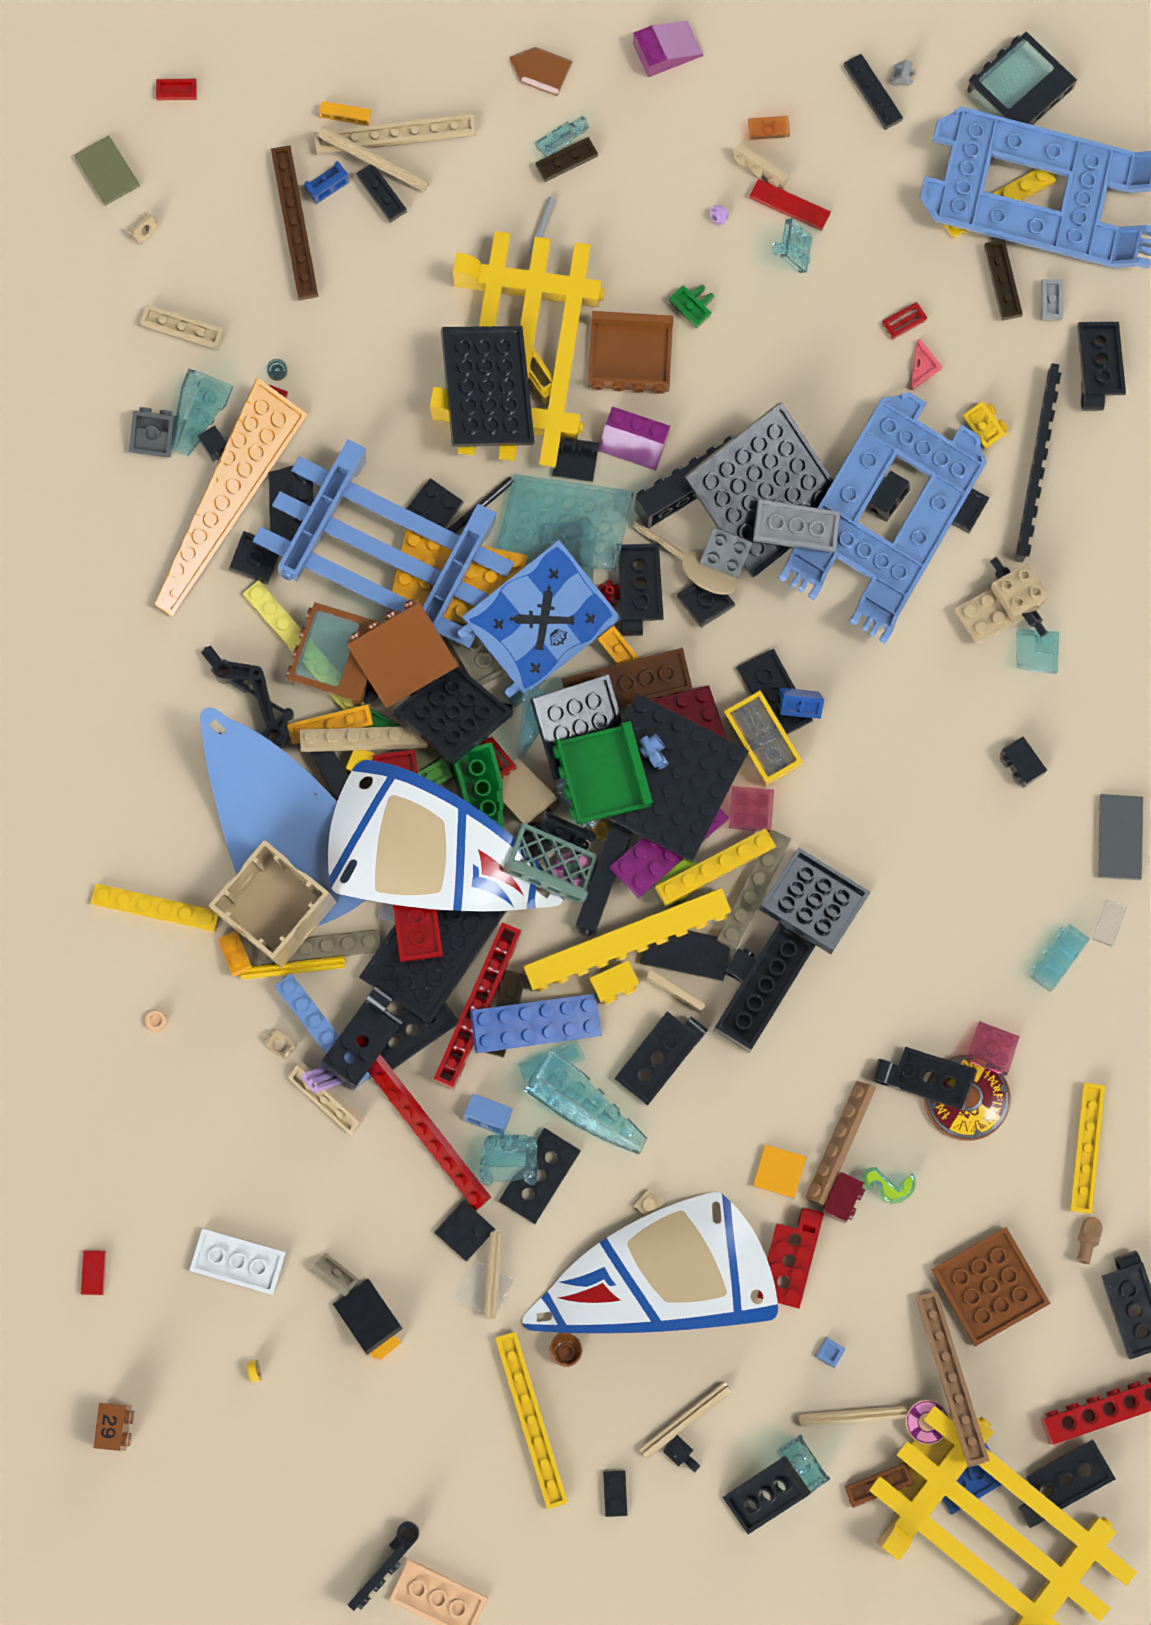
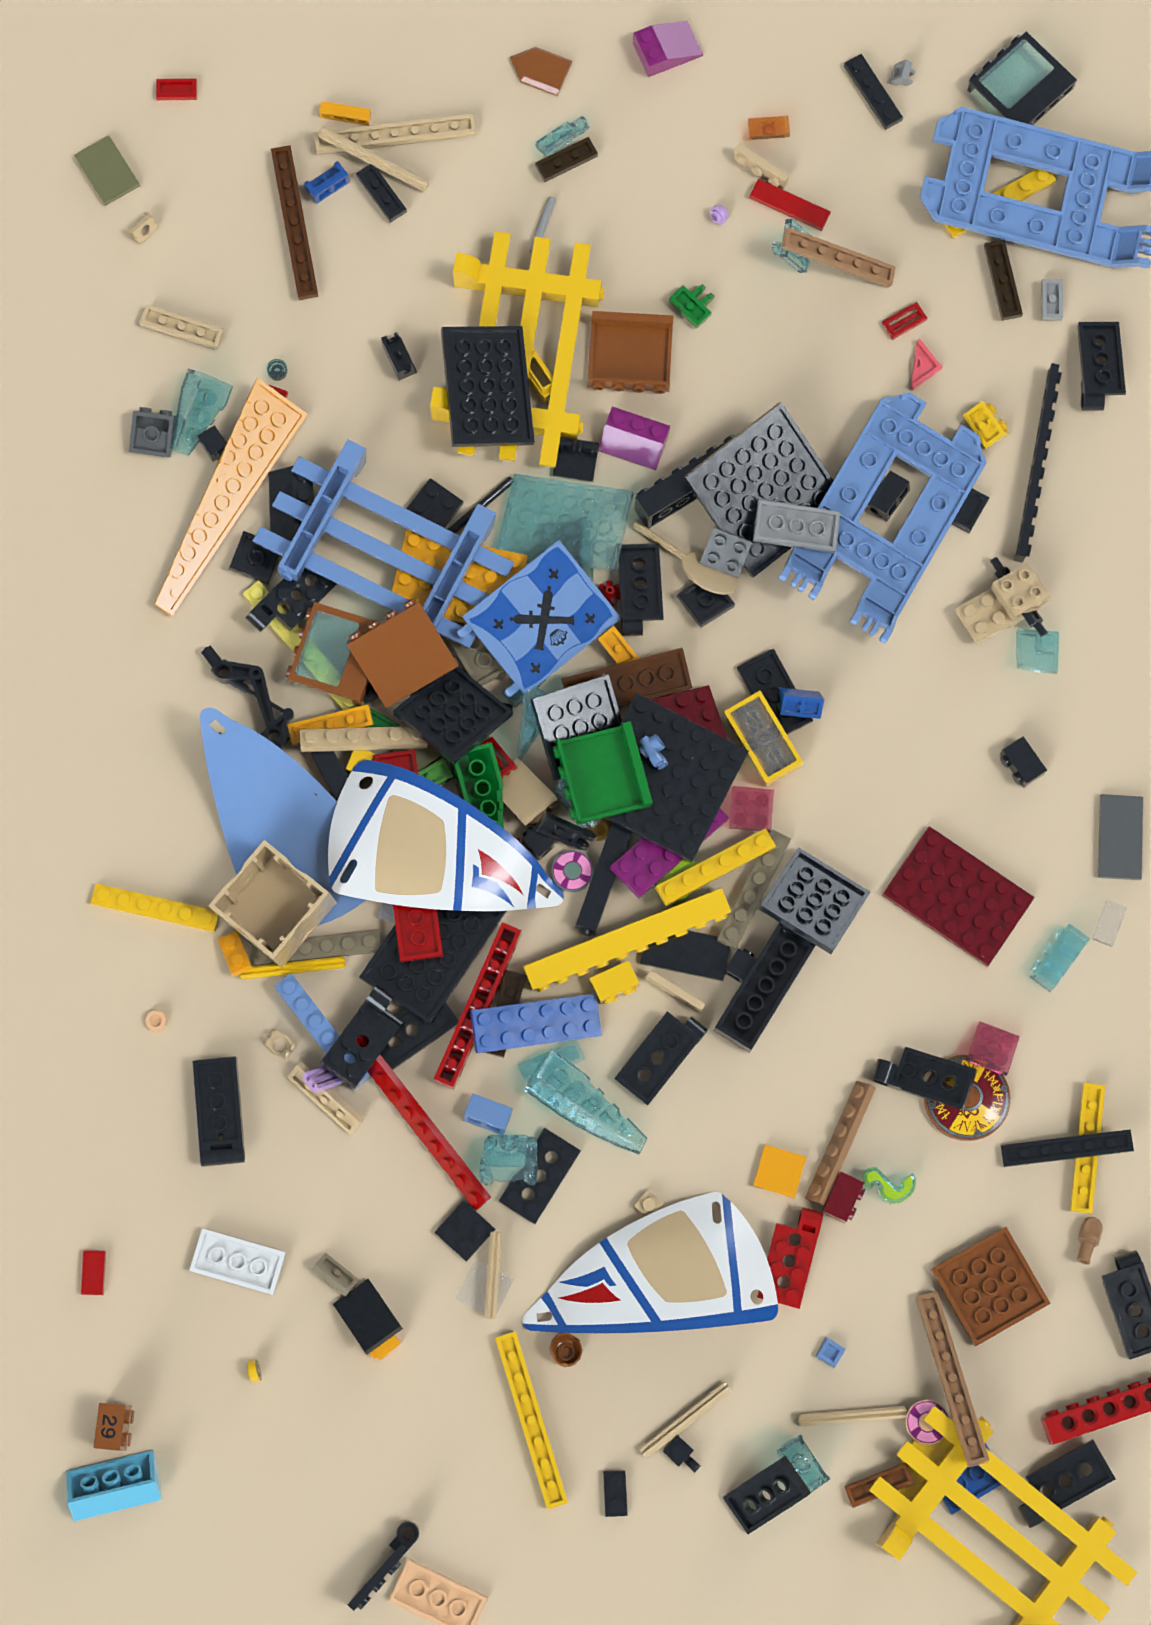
(113, 1485): none -> medium azure slope
(219, 1111): none -> black hinge
(267, 609): none -> black hinge
(398, 356): none -> black hinge
(541, 878): sand green fence -> none
(838, 257): none -> medium nougat plate
(958, 896): none -> dark red plate
(1067, 1148): none -> black tile

